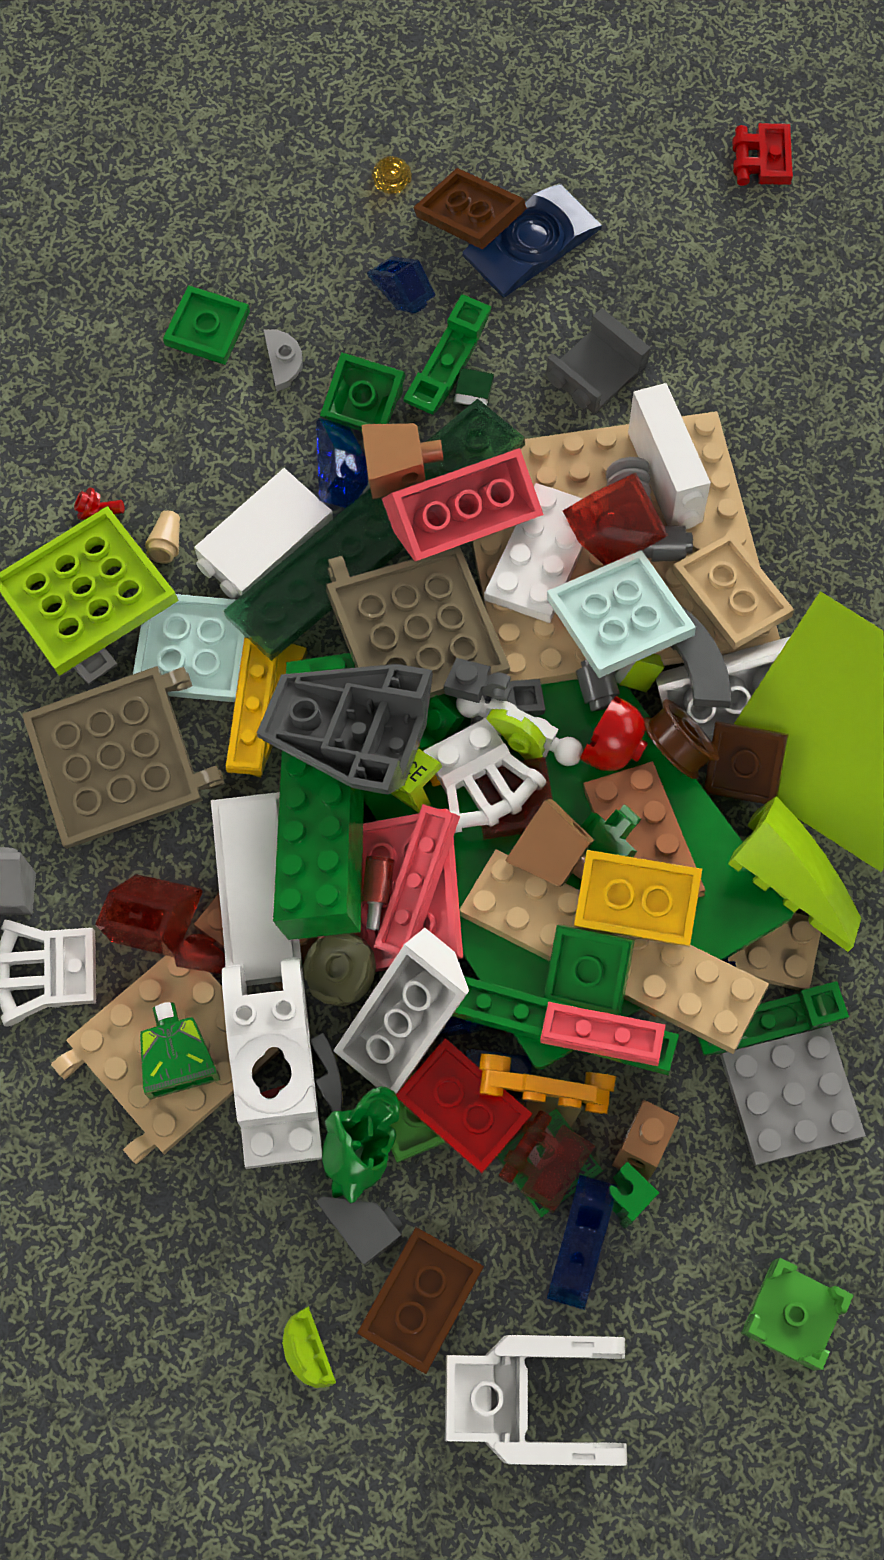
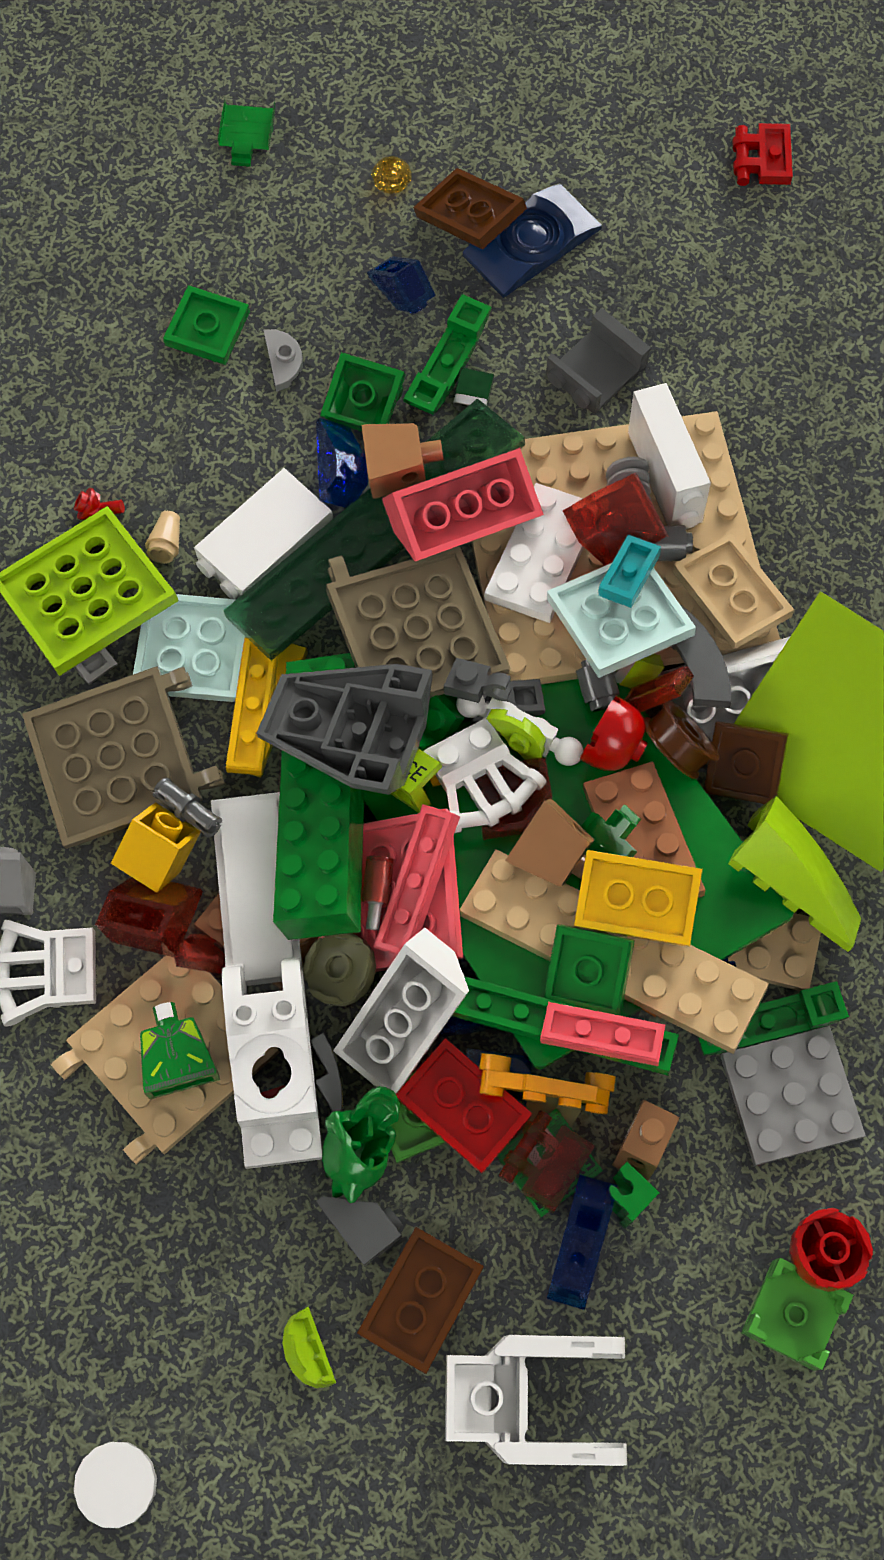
(115, 1484): none -> white tile
(155, 847): none -> yellow head
(187, 807): none -> dark grey pin
(245, 130): none -> green piece
(629, 571): none -> teal plate
(660, 689): none -> clear red tile
(830, 1250): none -> red cylinder

